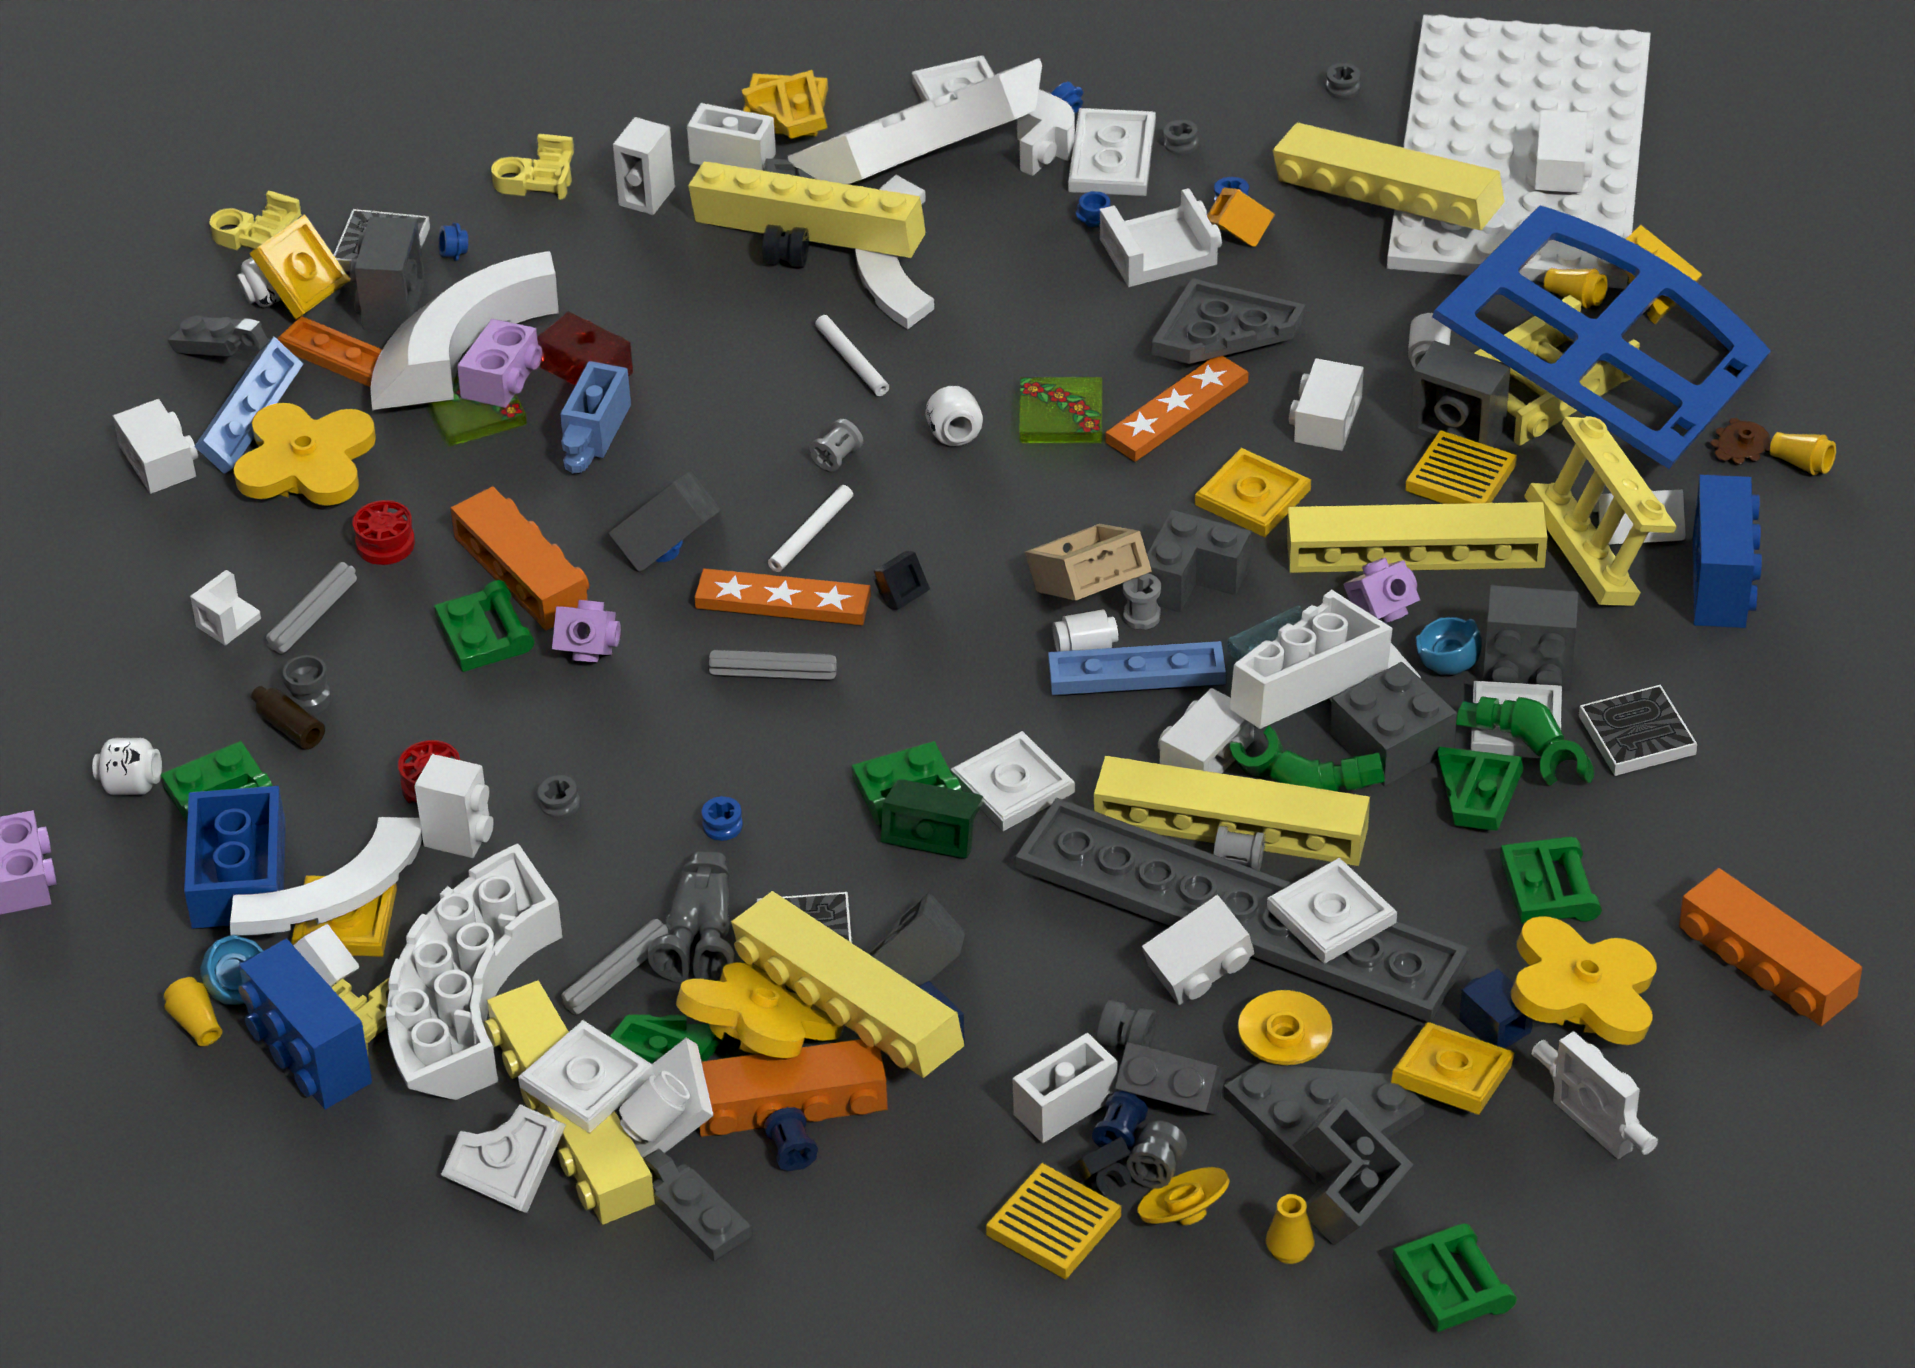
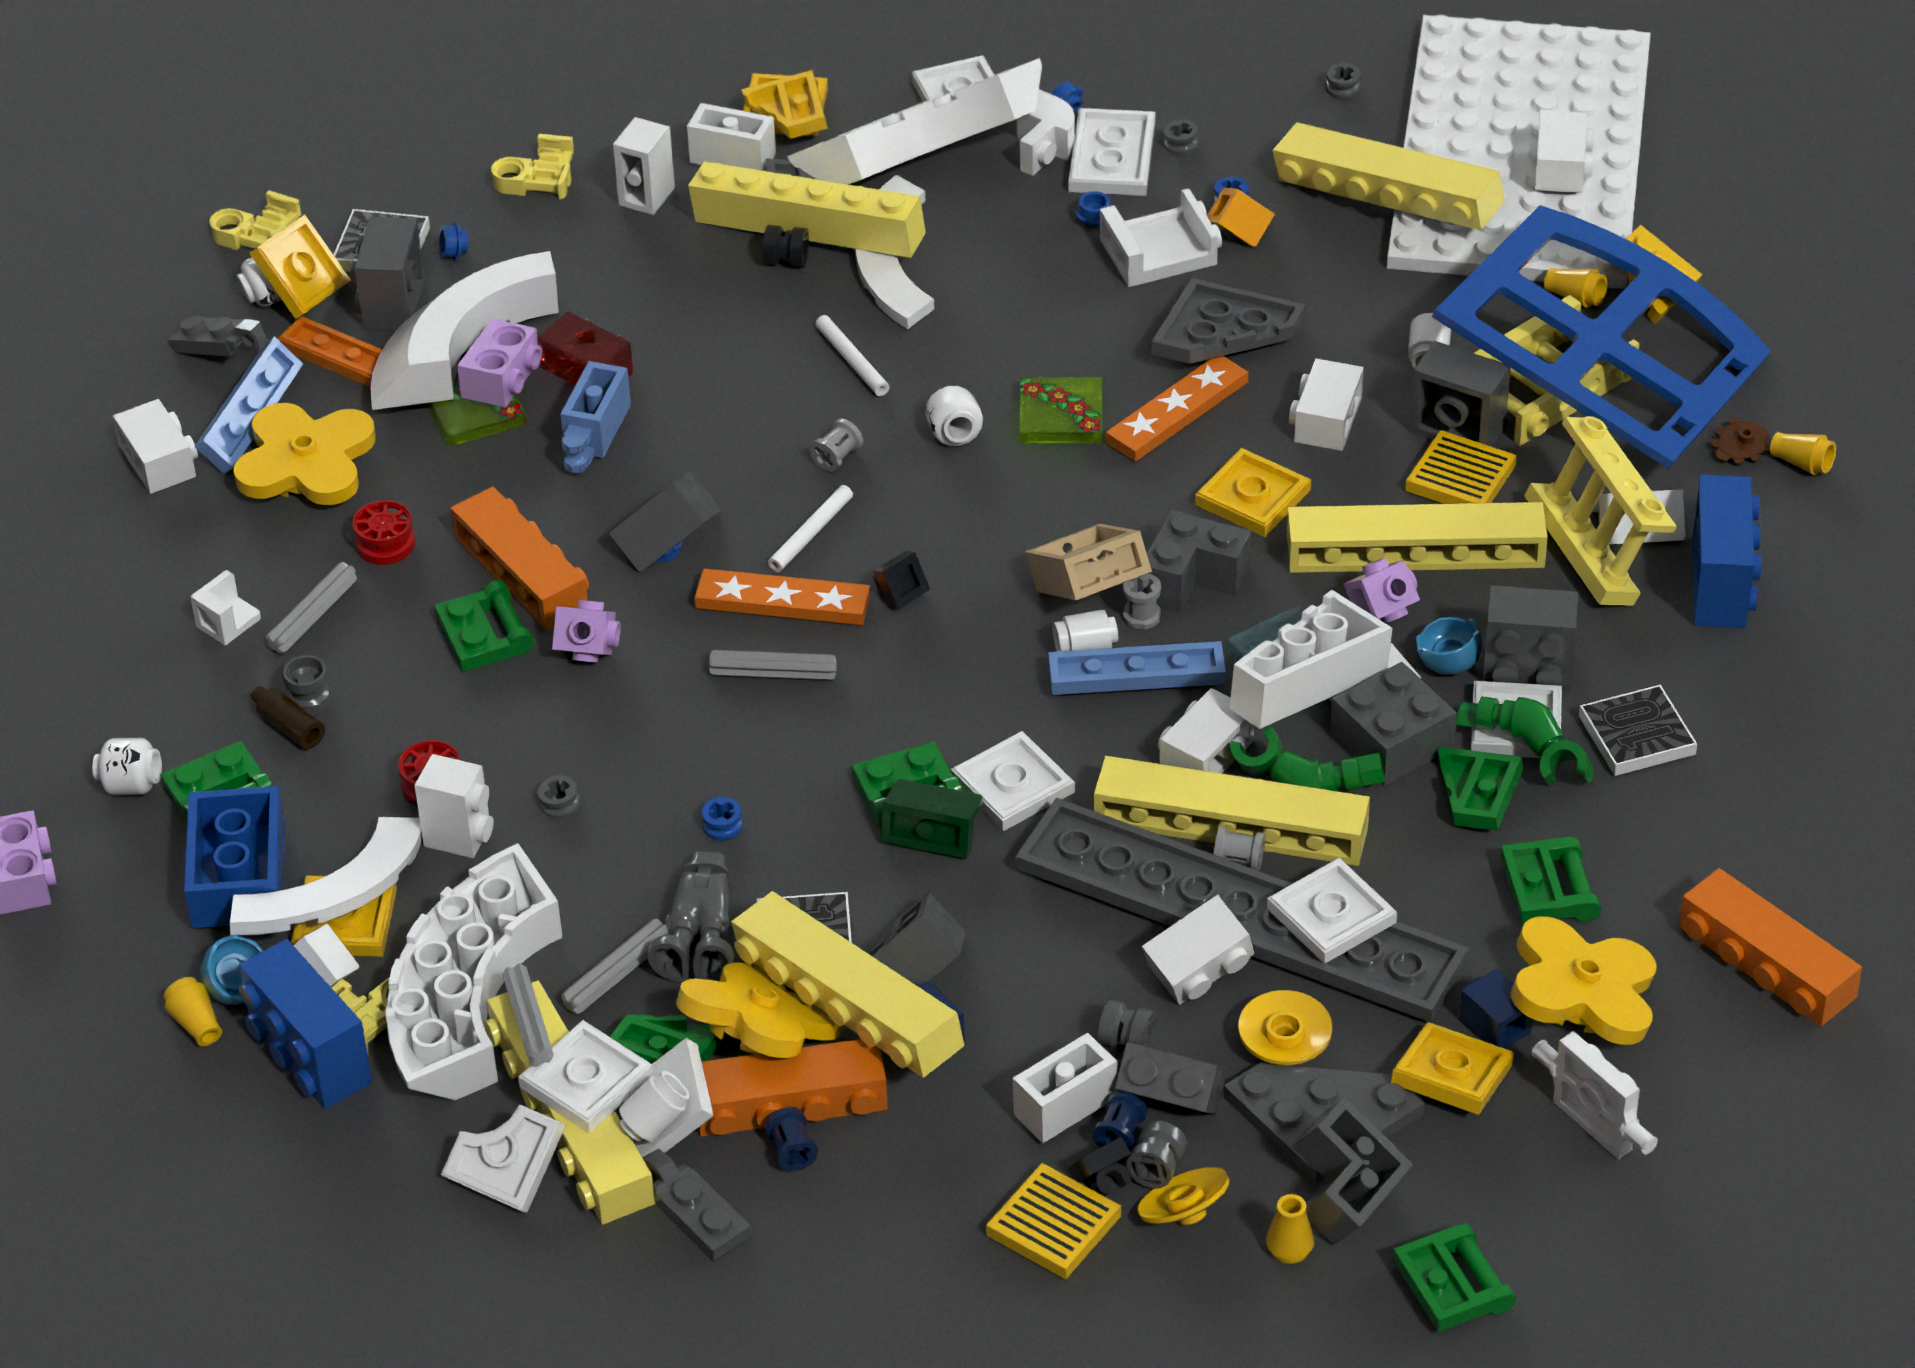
(528, 1015): none -> light grey axle

